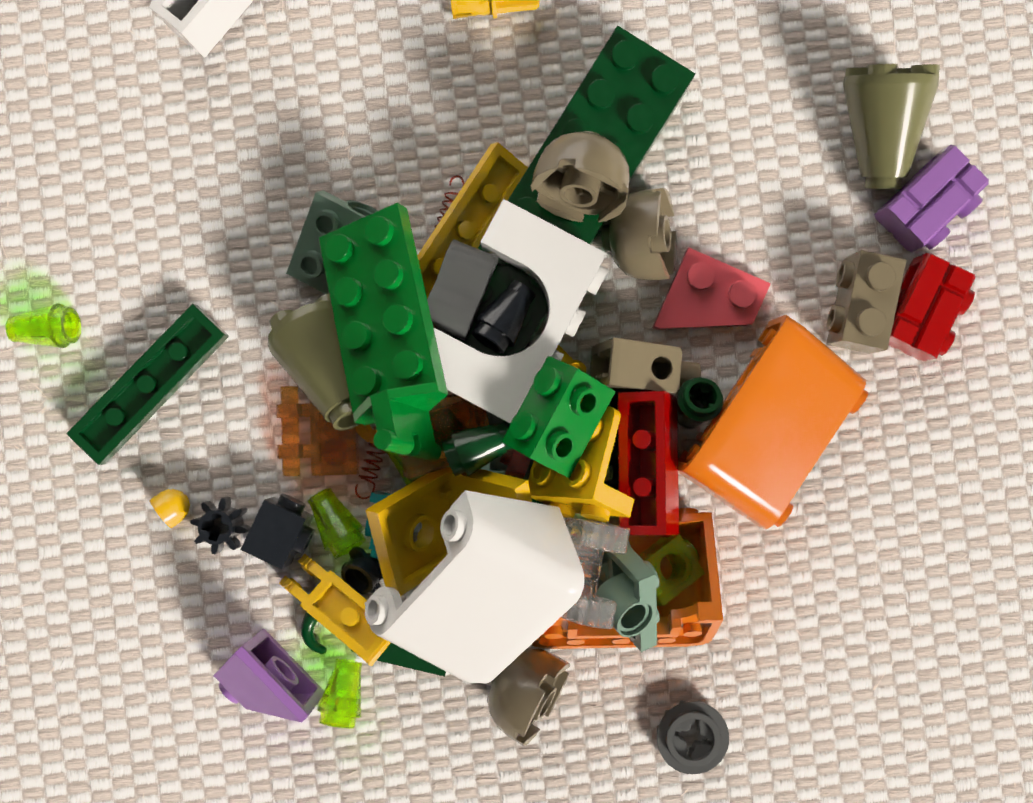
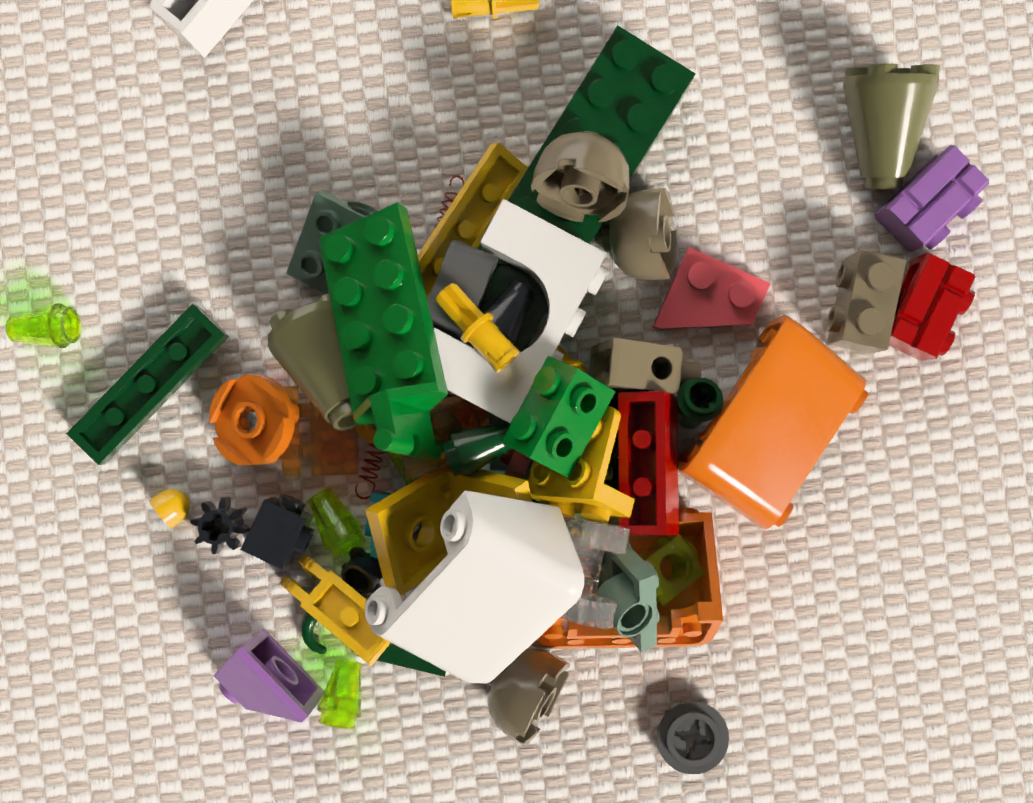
(274, 426): none -> orange plate
(477, 328): none -> yellow axle

